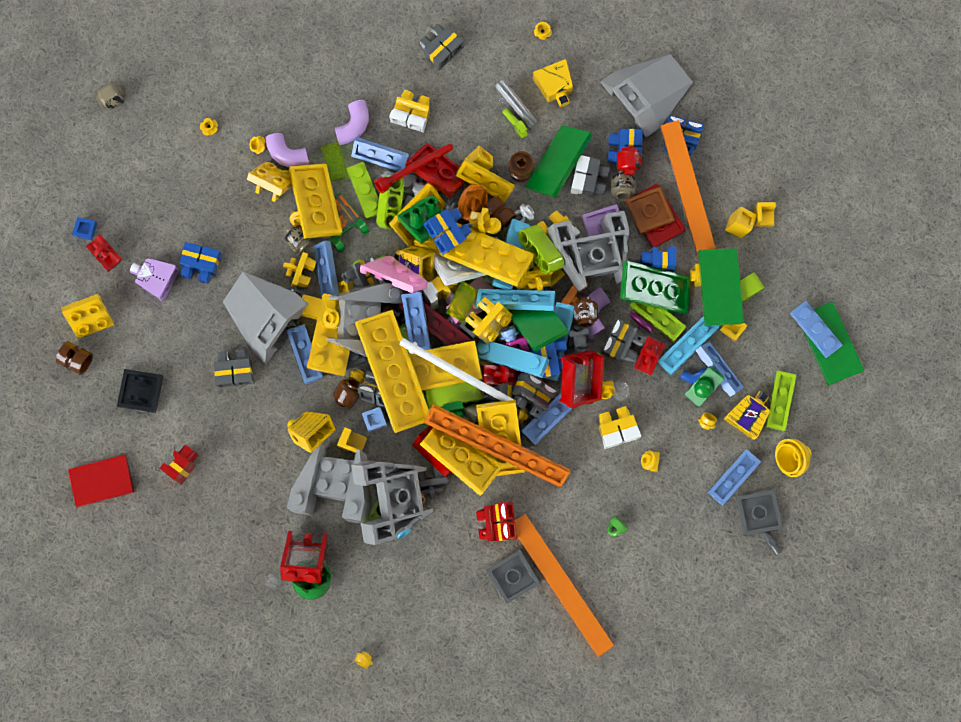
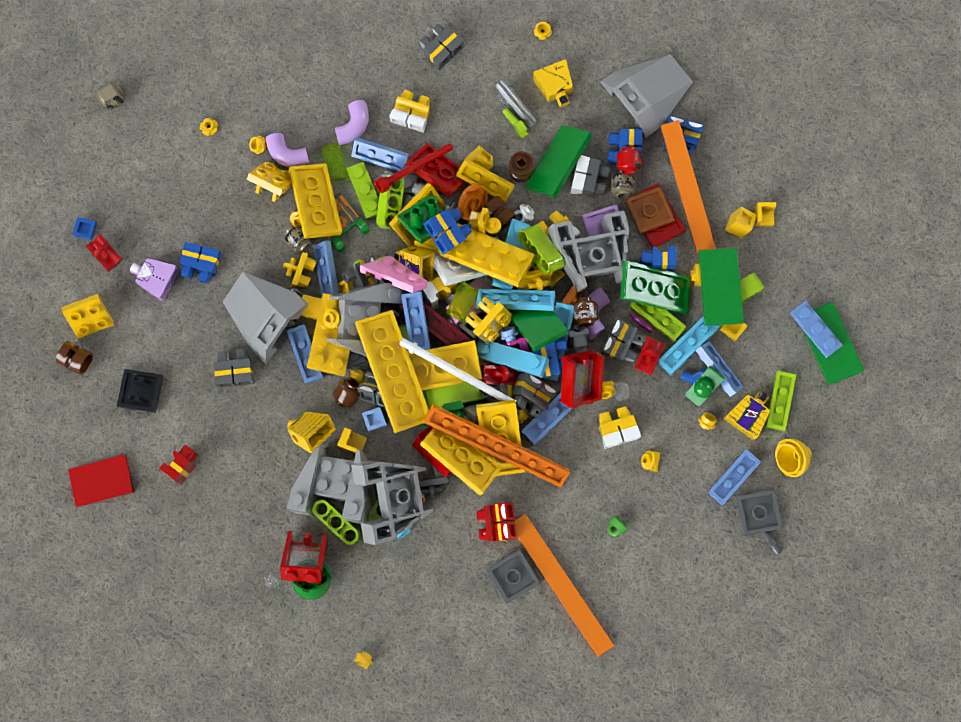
(328, 517): none -> lime beam

